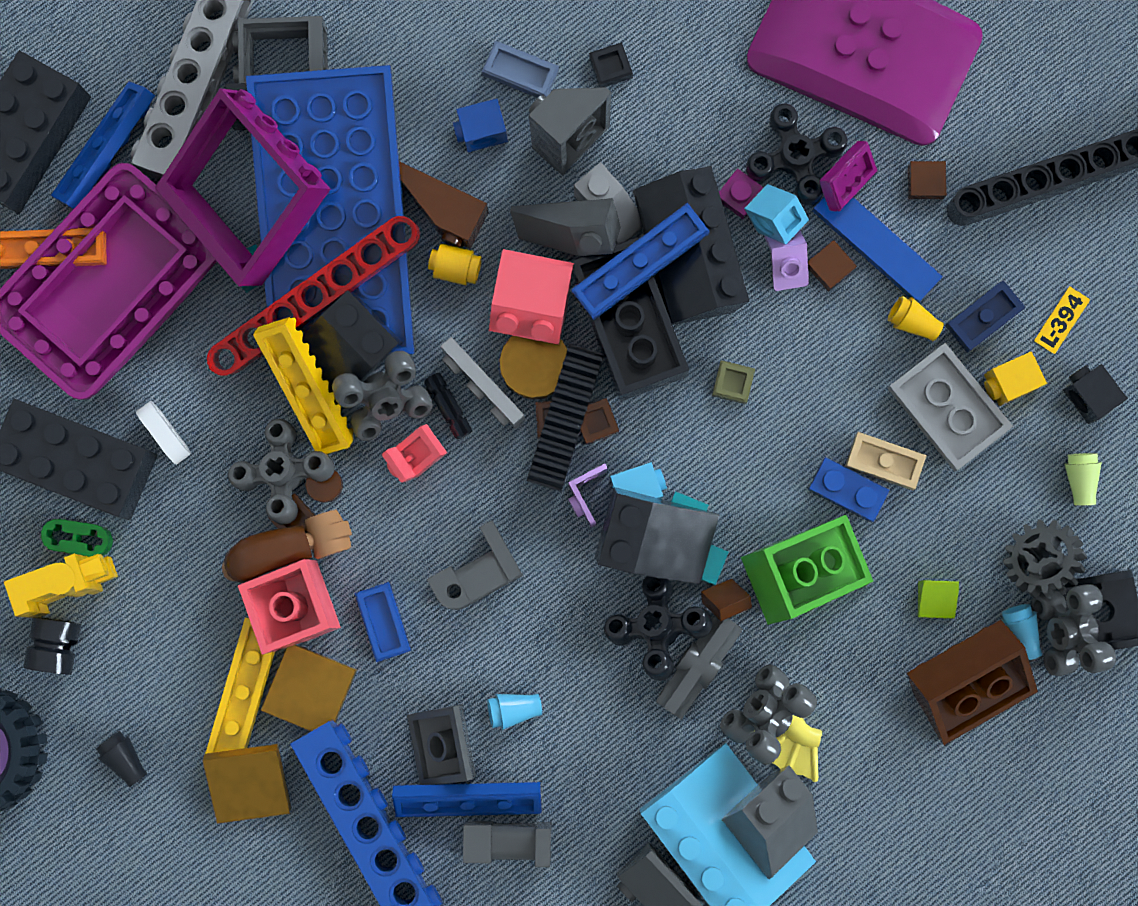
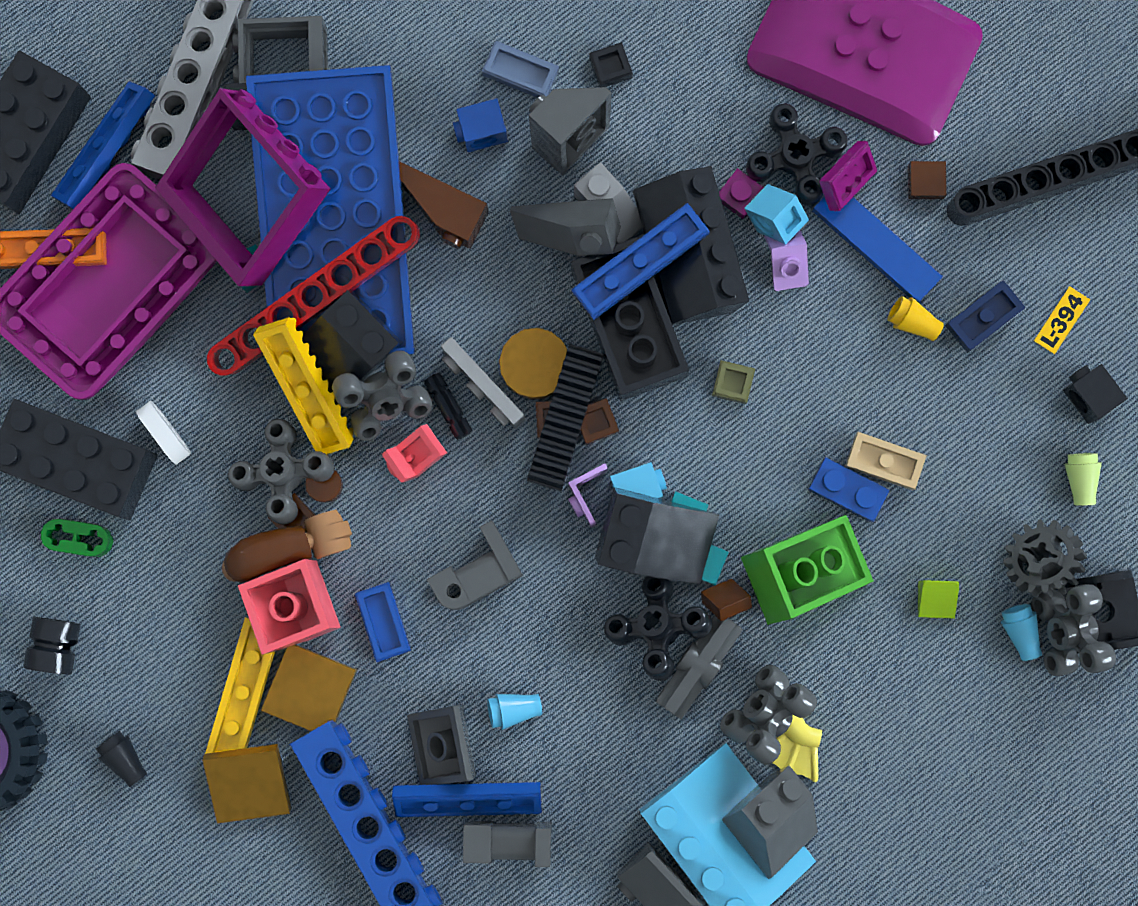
(76, 578): yellow hips -> none
(455, 264): yellow brick -> none
(531, 296): coral slope -> none
(831, 265): reddish brown tile -> none
(950, 407): light grey plate -> none
(973, 681): reddish brown slope -> none
(1014, 379): yellow brick -> none

